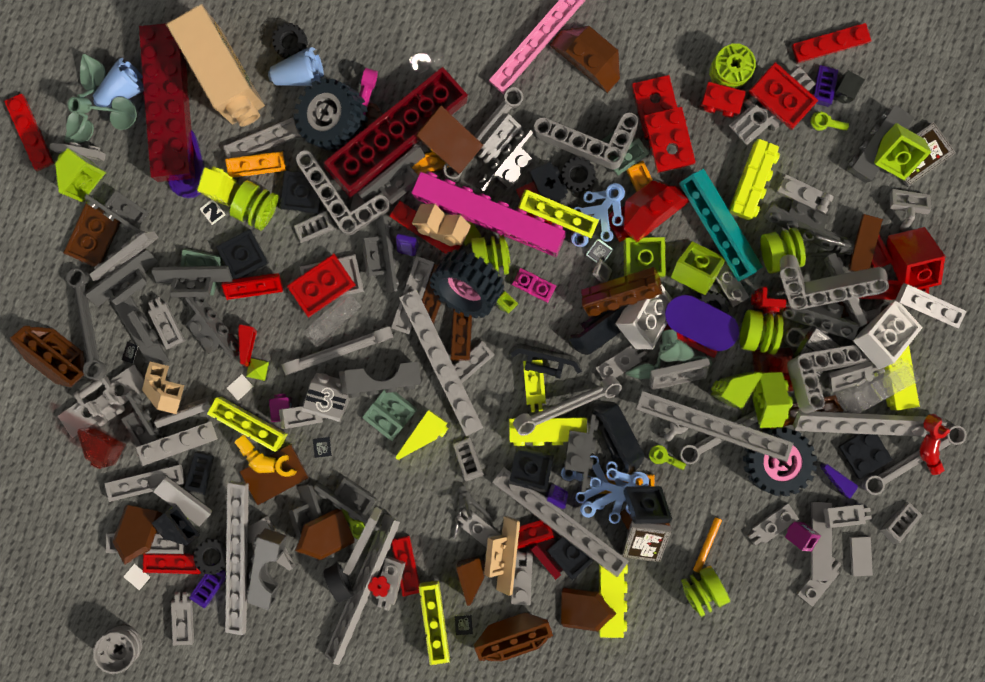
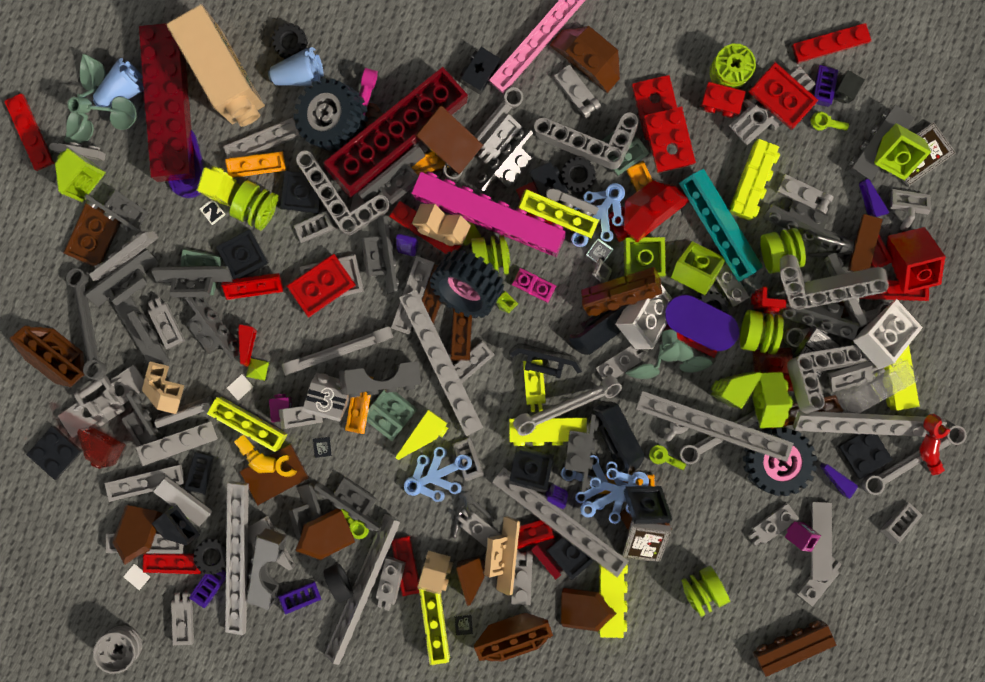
(54, 452): none -> black plate
(129, 352): black sticker -> none
(286, 609): none -> dark purple slope
(332, 319): clear slope -> none
(358, 413): none -> light orange tile
(362, 540): light grey tile -> none
(376, 589): red plant -> none
(434, 475): none -> light blue plant
(434, 573): none -> tan brick
(435, 59): clear plate -> none
(478, 81): none -> black brick
(570, 201): none -> light grey hinge
(576, 91): none -> light grey plate
(679, 374): light grey tile -> none
(707, 544): light orange bar -> none
(794, 648): none -> reddish brown brick
(846, 516): light grey hinge -> none
(861, 556): light grey tile -> none
(872, 200): none -> dark purple slope
(930, 305): plate -> none

